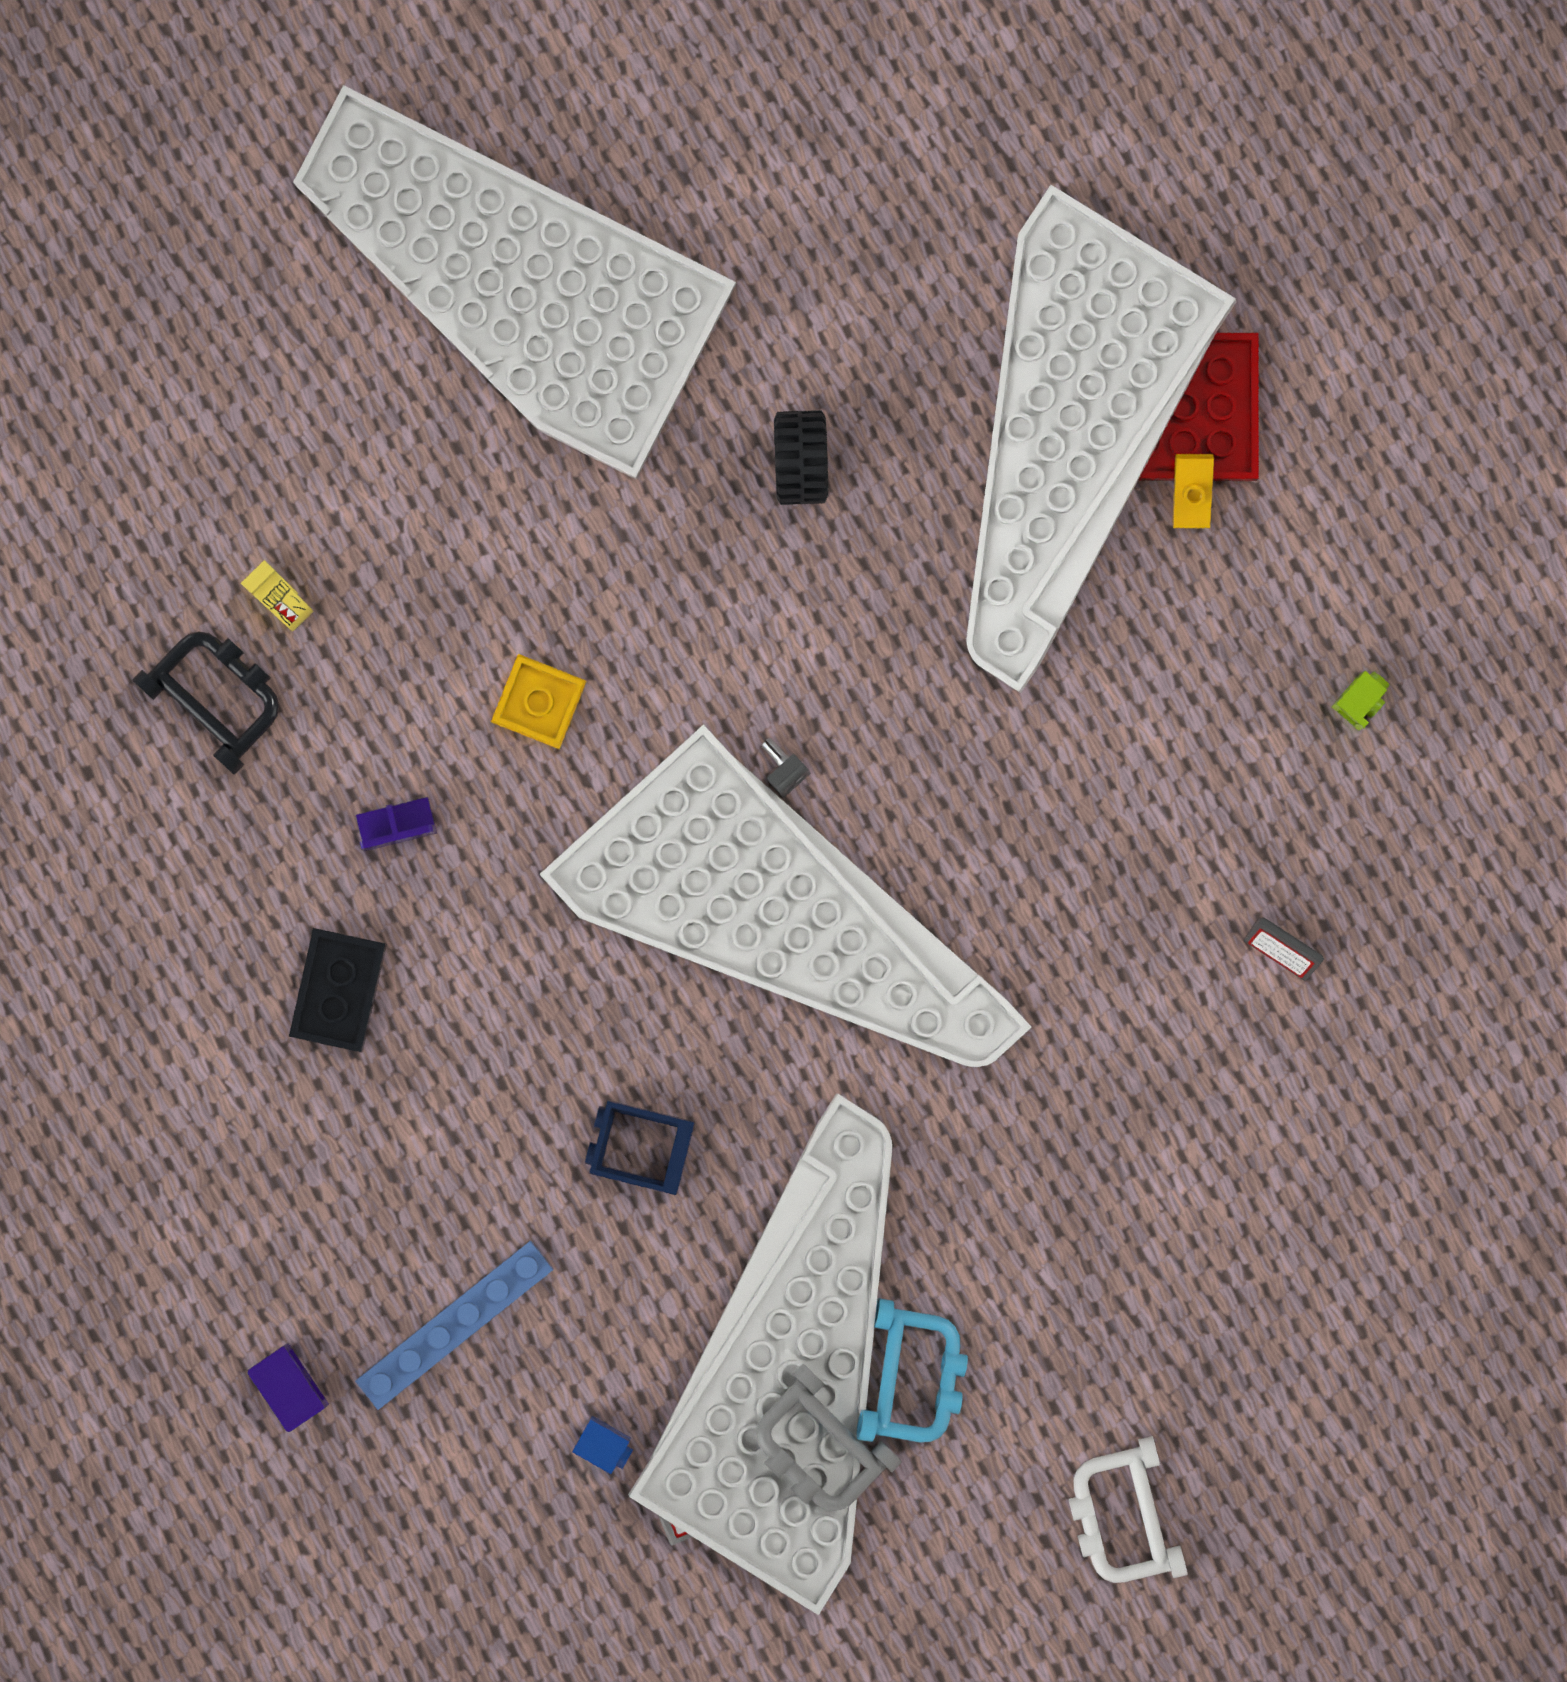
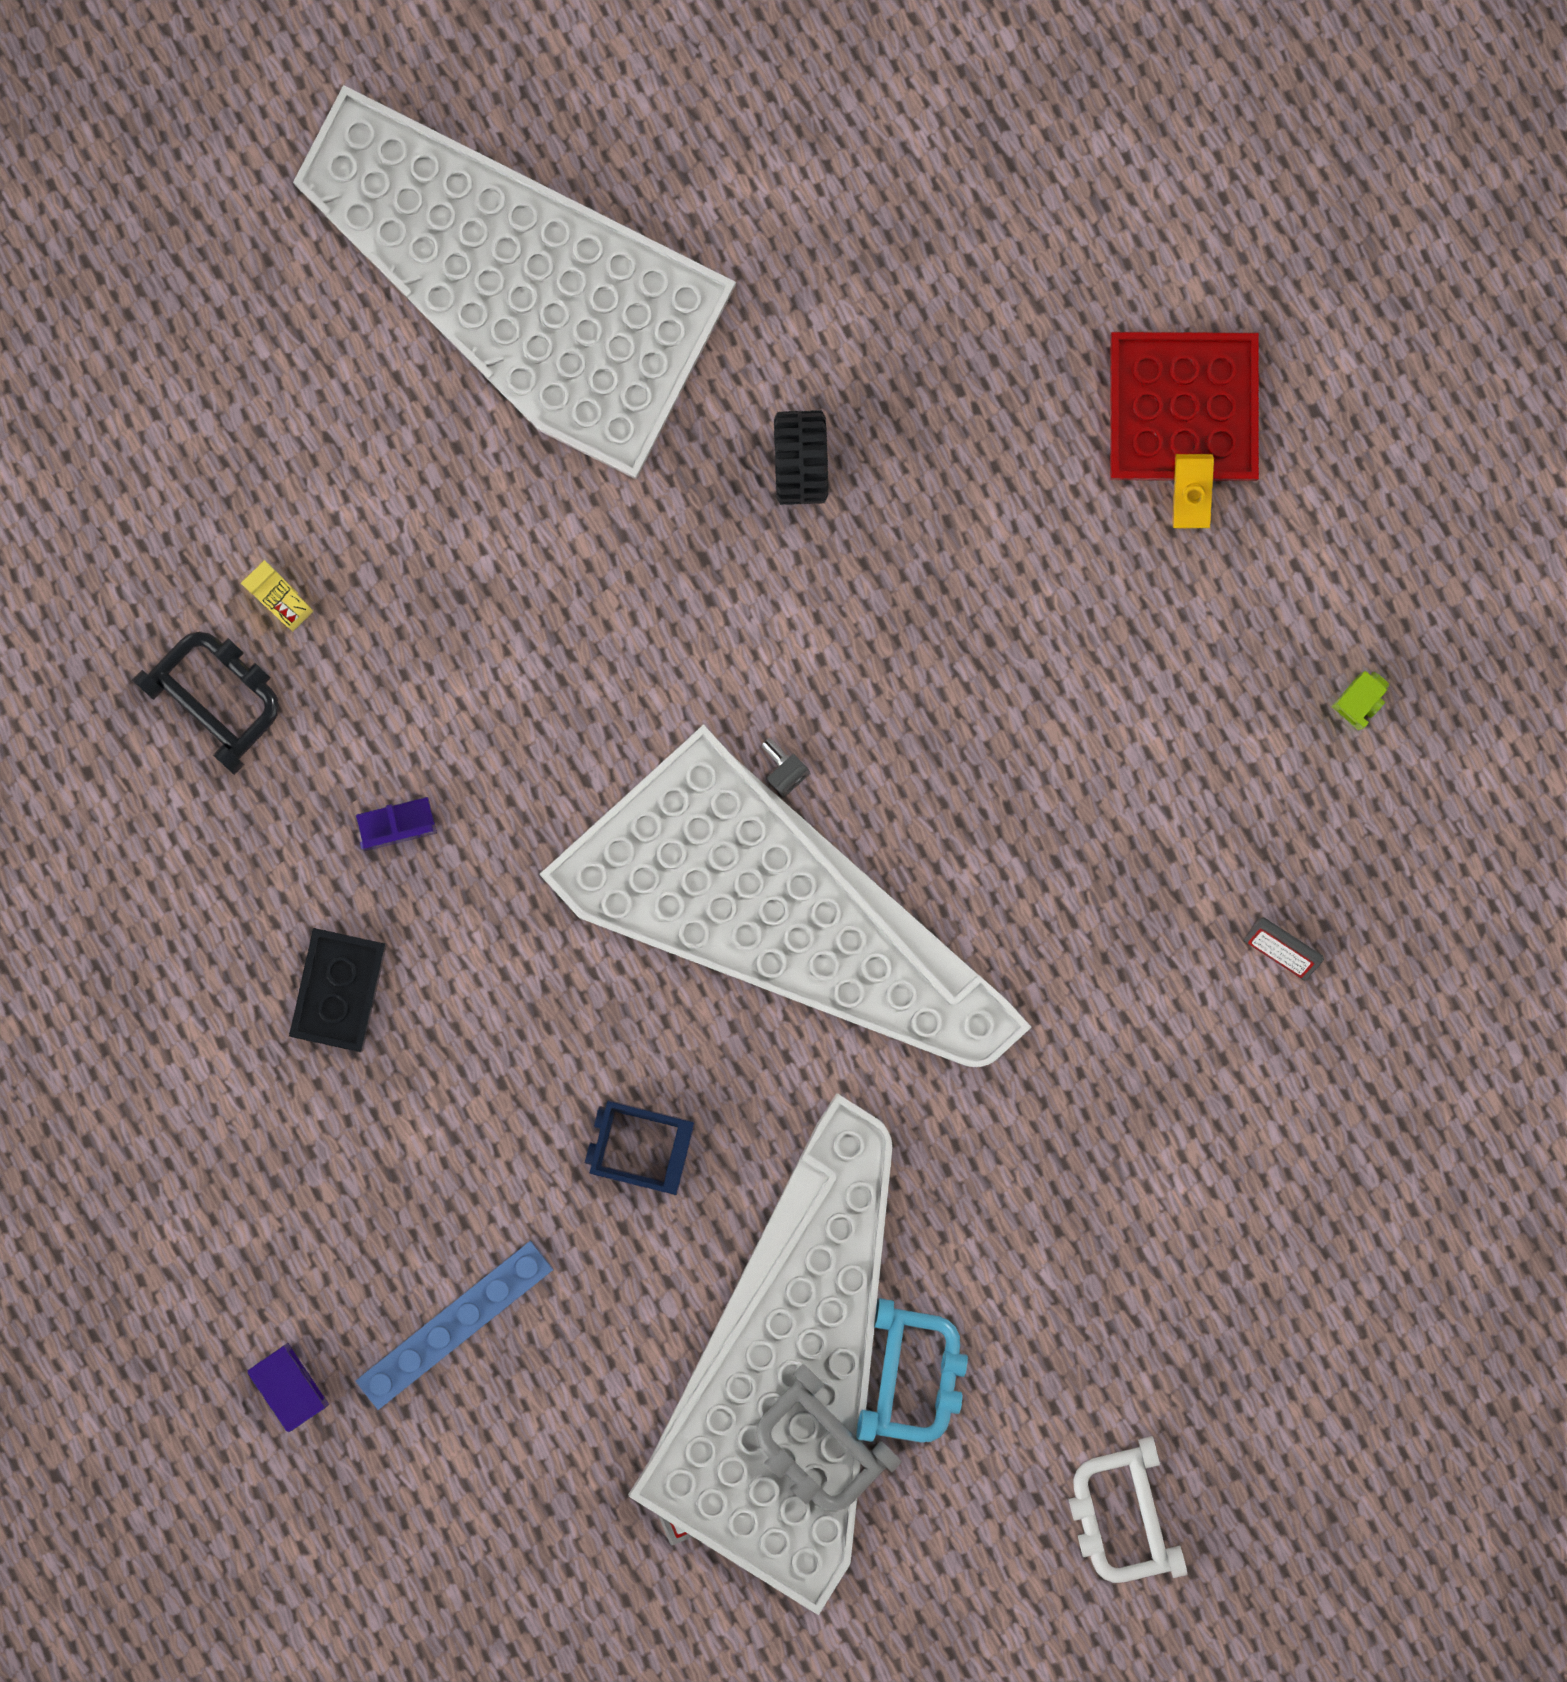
(538, 701): yellow tile -> none
(603, 1446): blue brick -> none
(1086, 385): white wing -> none

